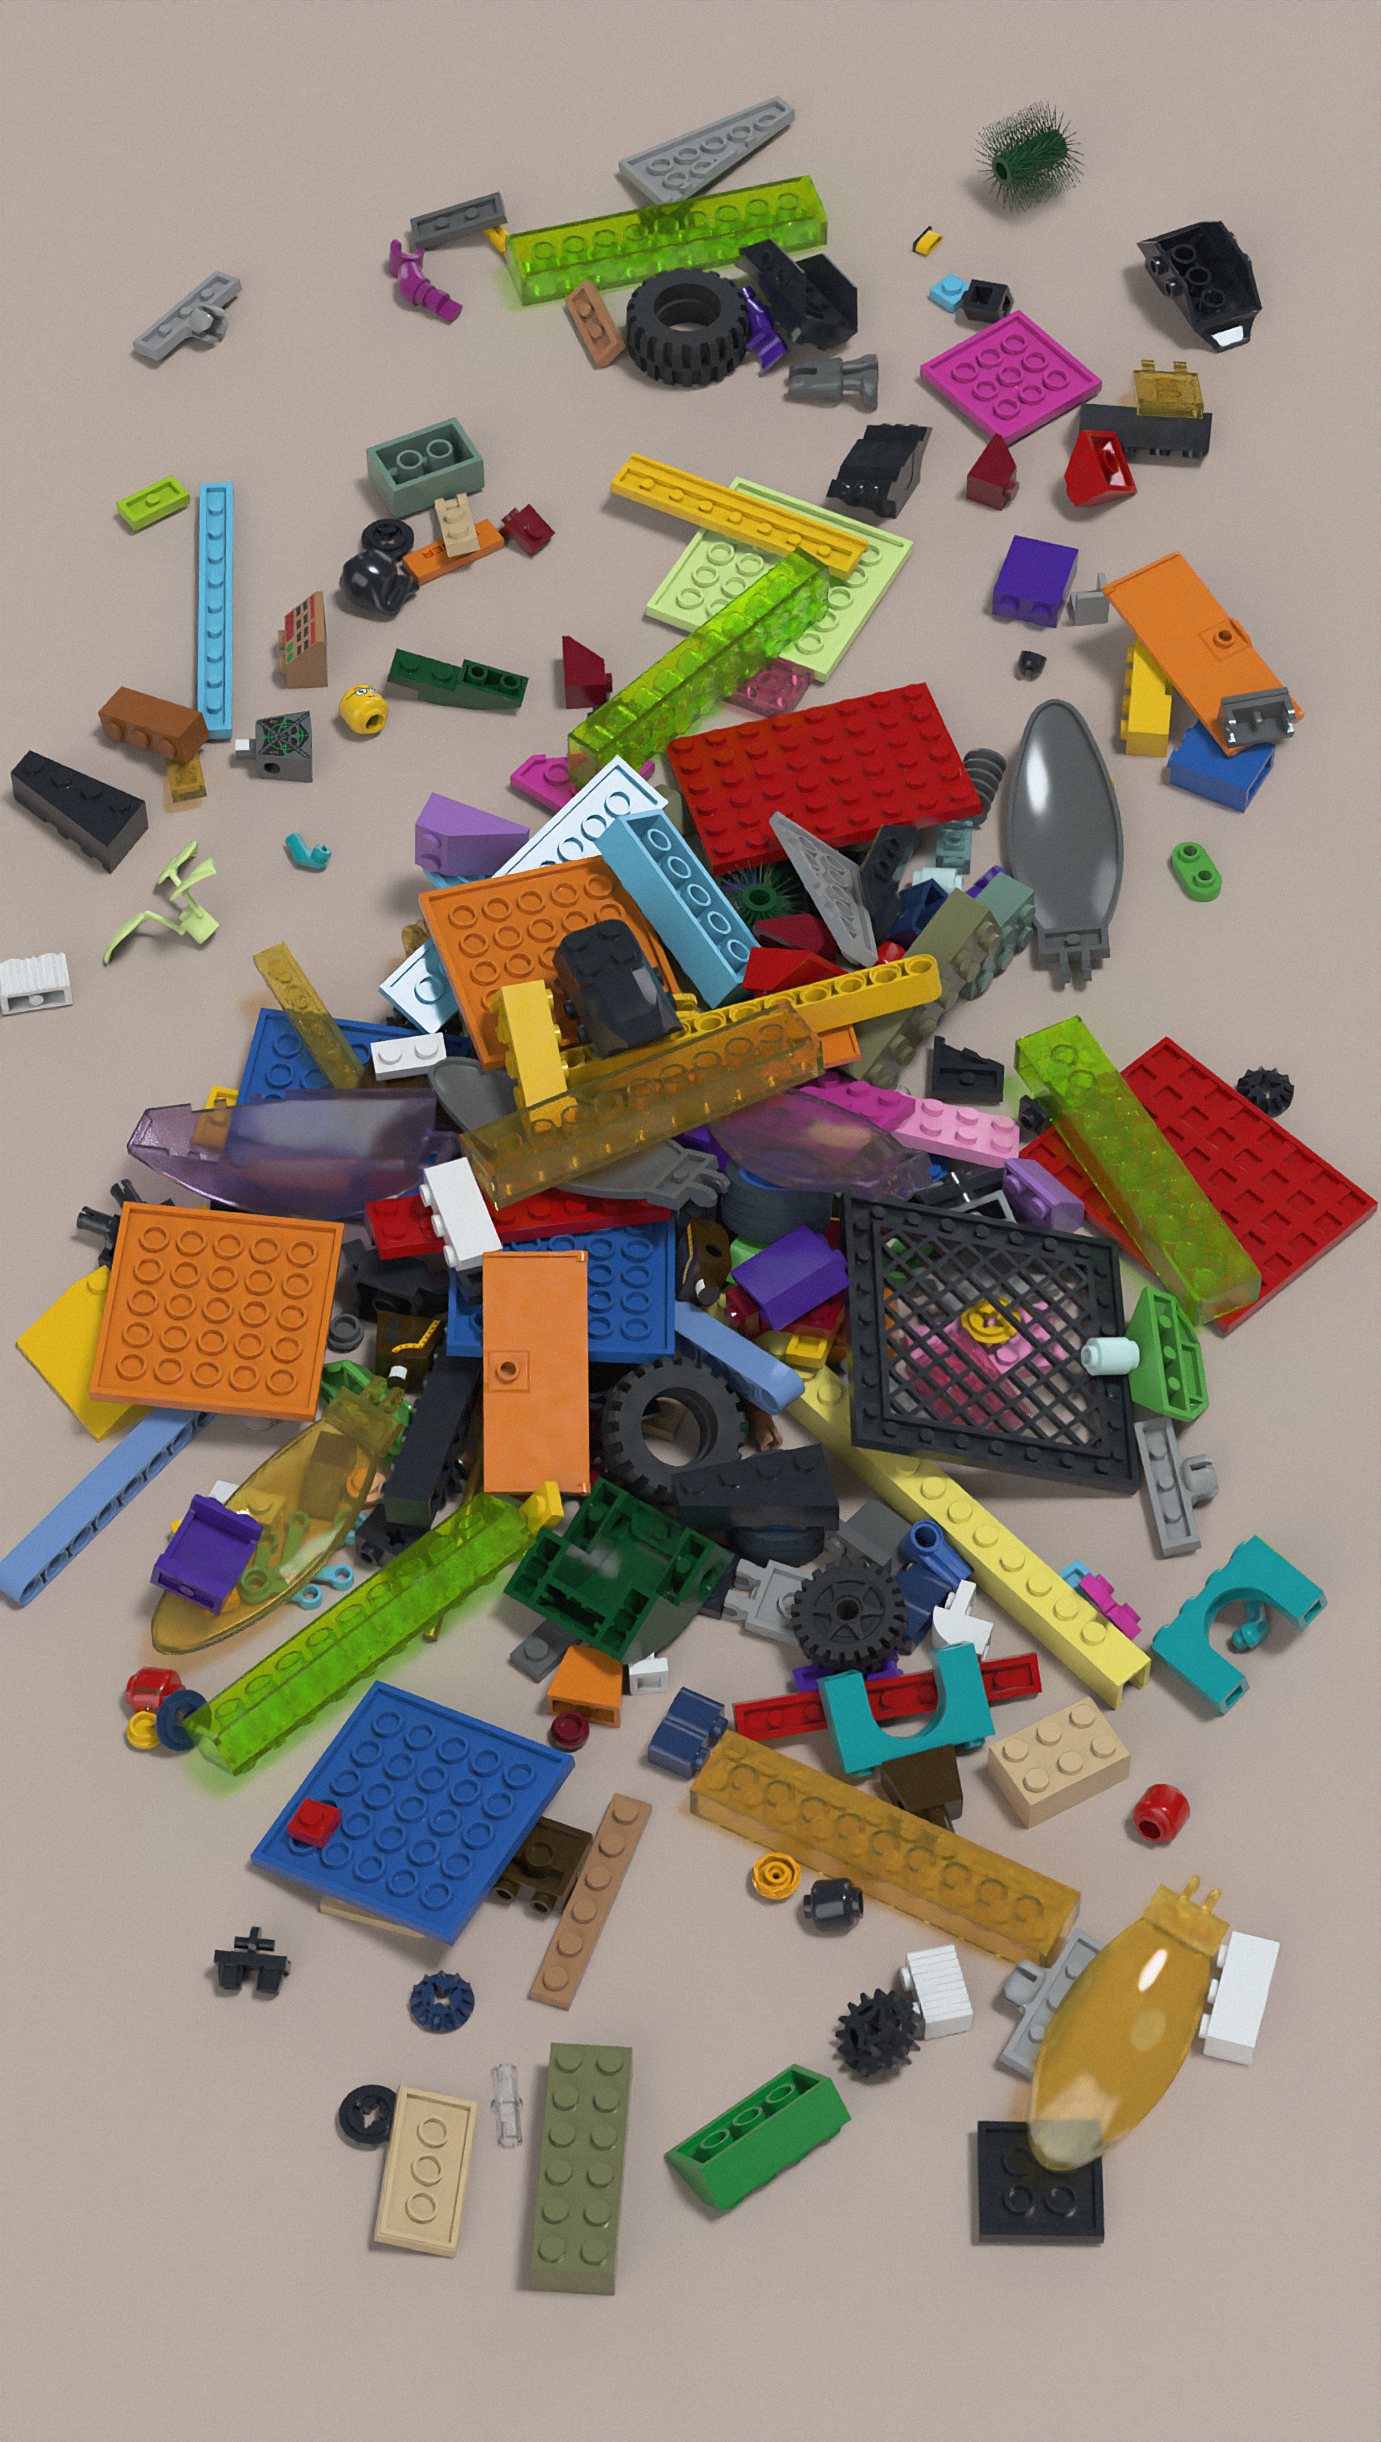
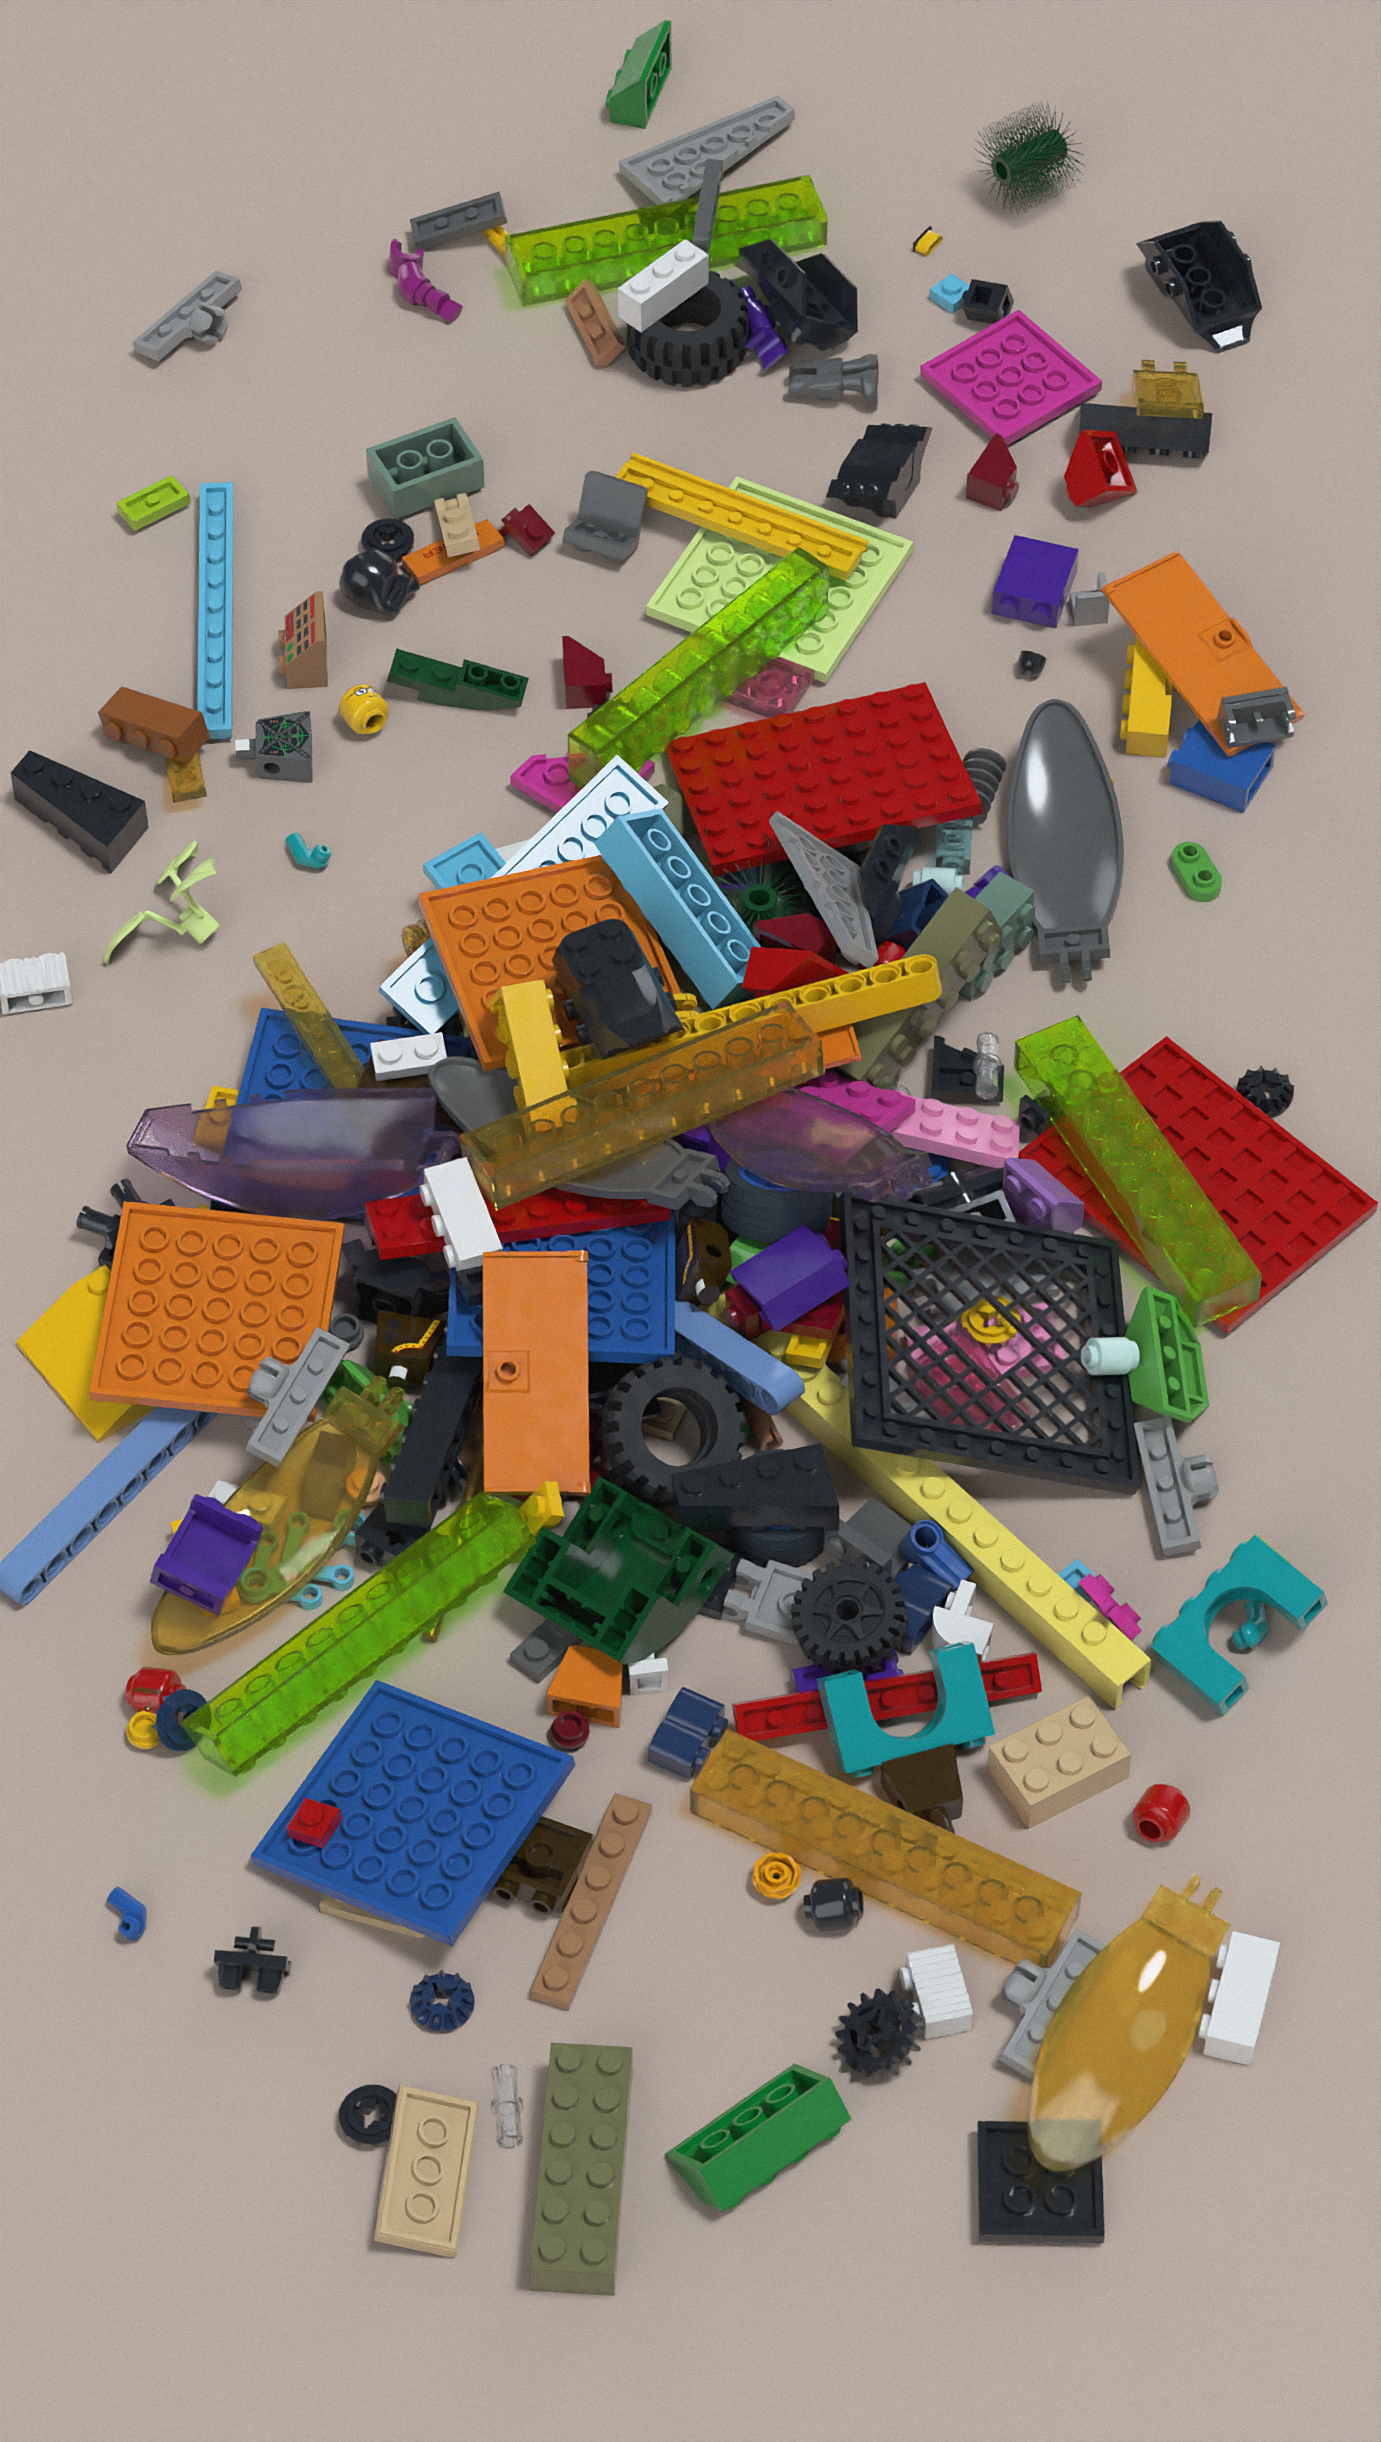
(133, 1913): none -> blue arm
(292, 1394): none -> light grey plate
(464, 839): medium lavender slope -> none
(608, 517): none -> dark grey bracket
(642, 77): none -> green slope
(663, 285): none -> white brick
(708, 204): none -> dark grey beam
(987, 1065): none -> clear pin

